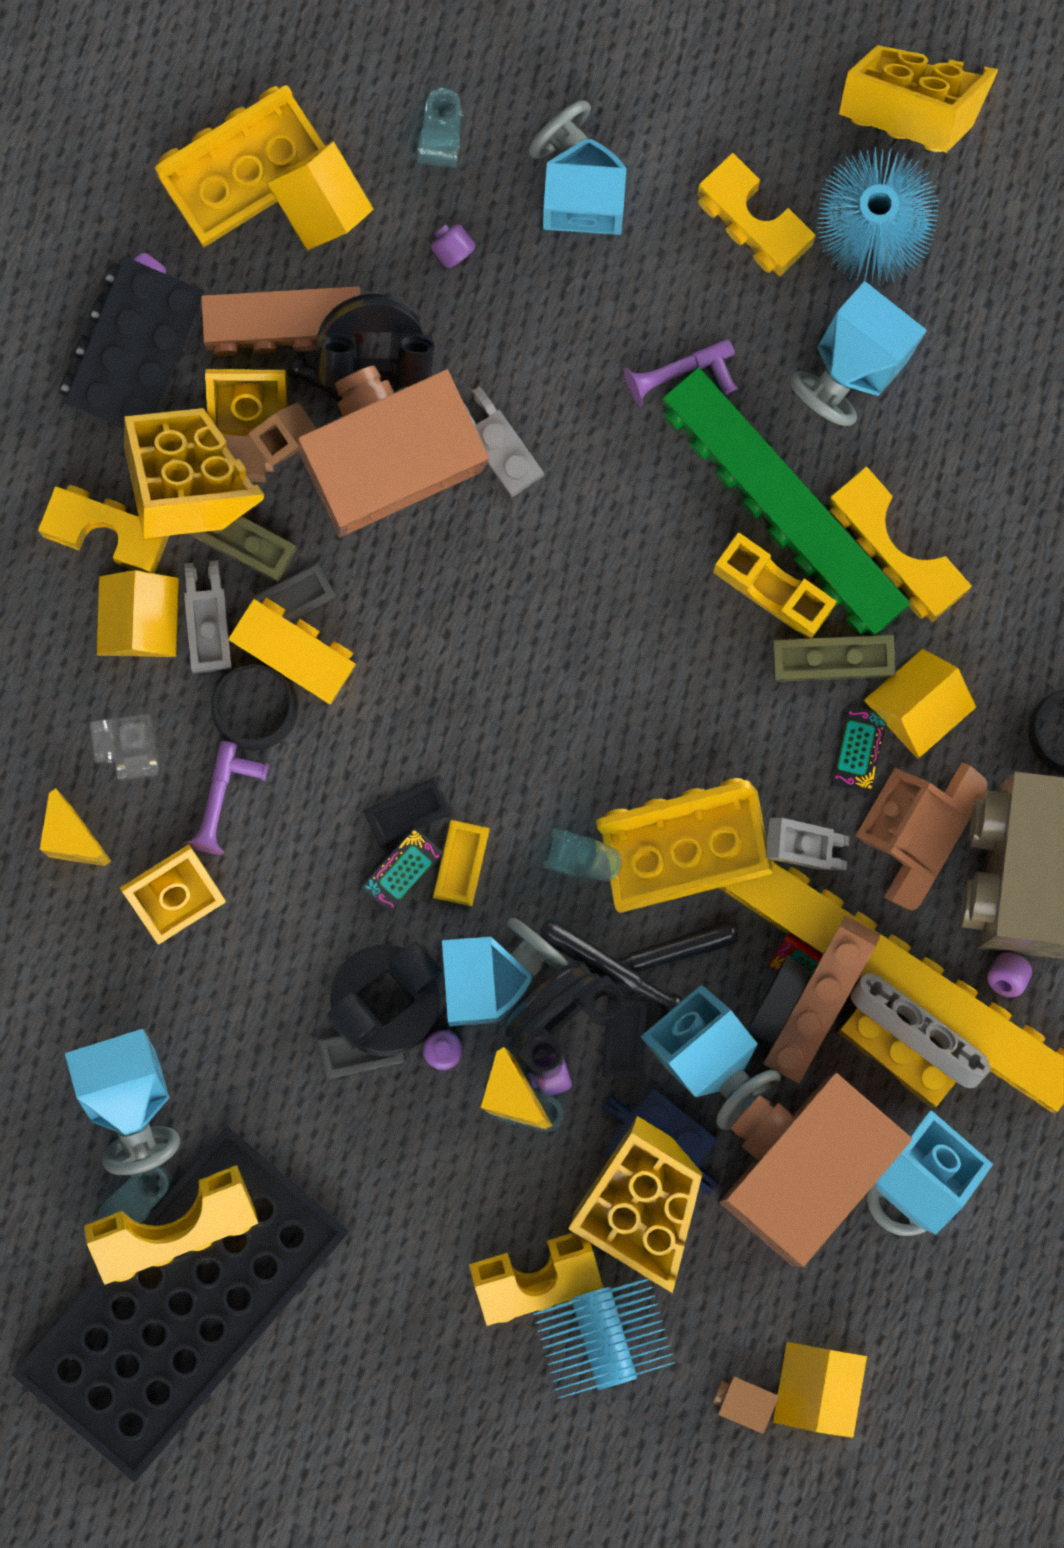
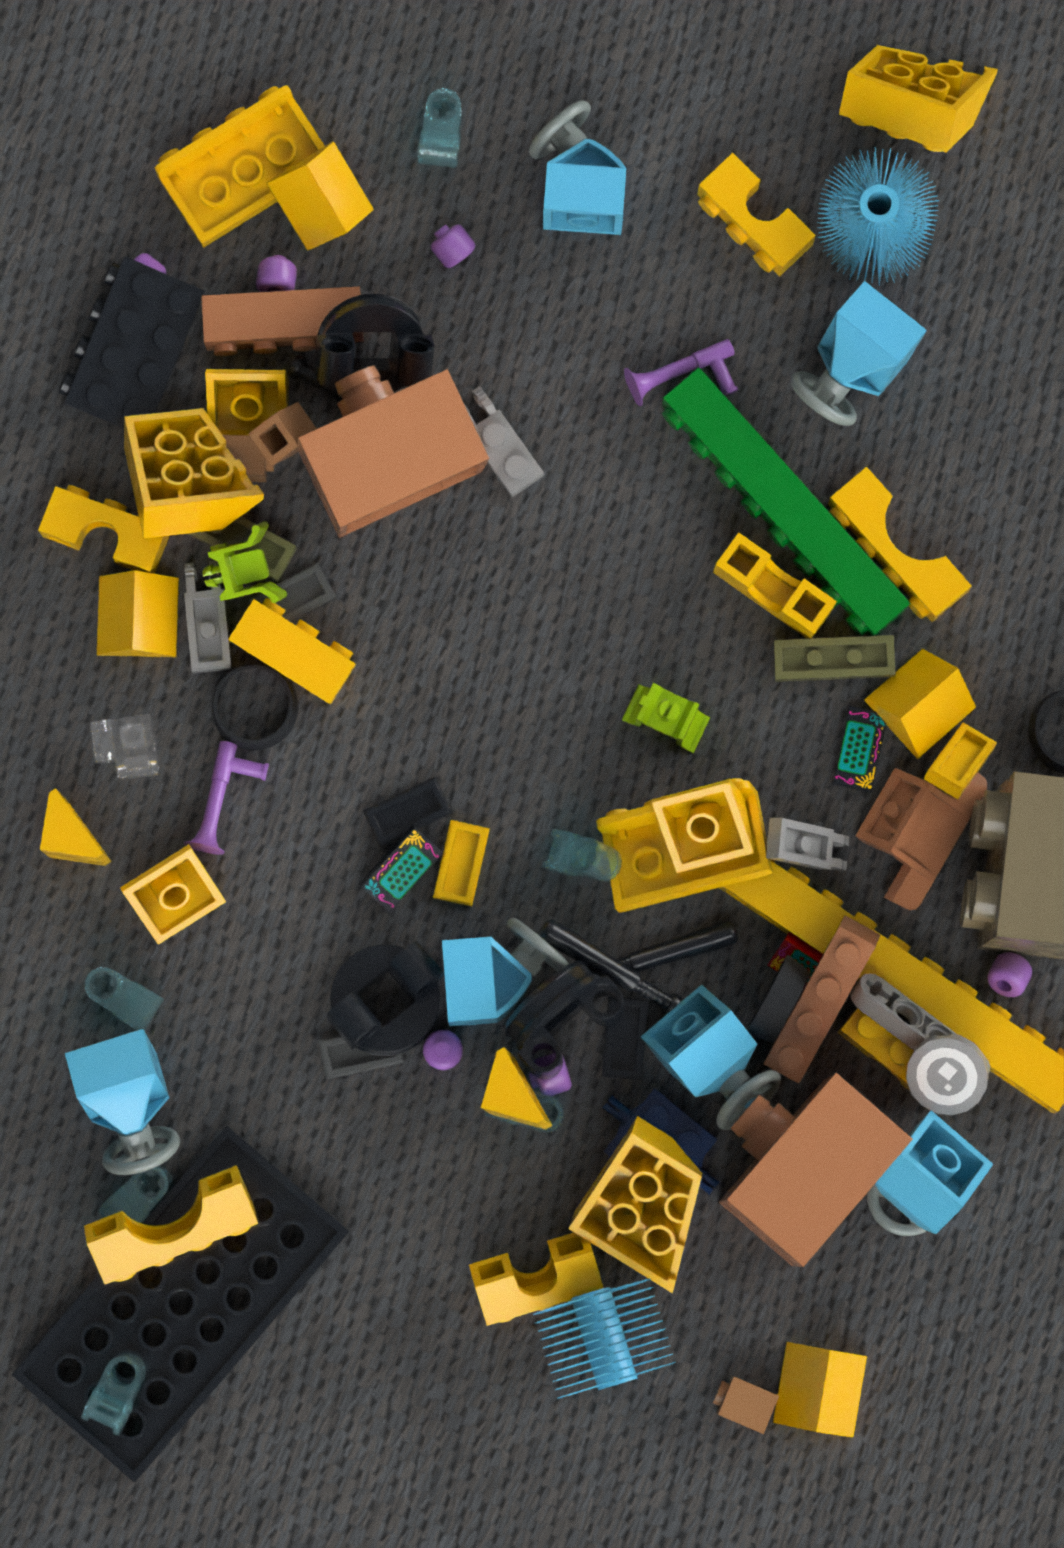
(115, 1395): none -> clear light blue piece
(128, 1001): none -> clear light blue piece
(242, 568): none -> lime piece
(276, 274): none -> medium lavender piece
(667, 714): none -> lime piece
(704, 825): none -> yellow slope
(947, 1074): none -> light grey tile
(960, 760): none -> yellow tile

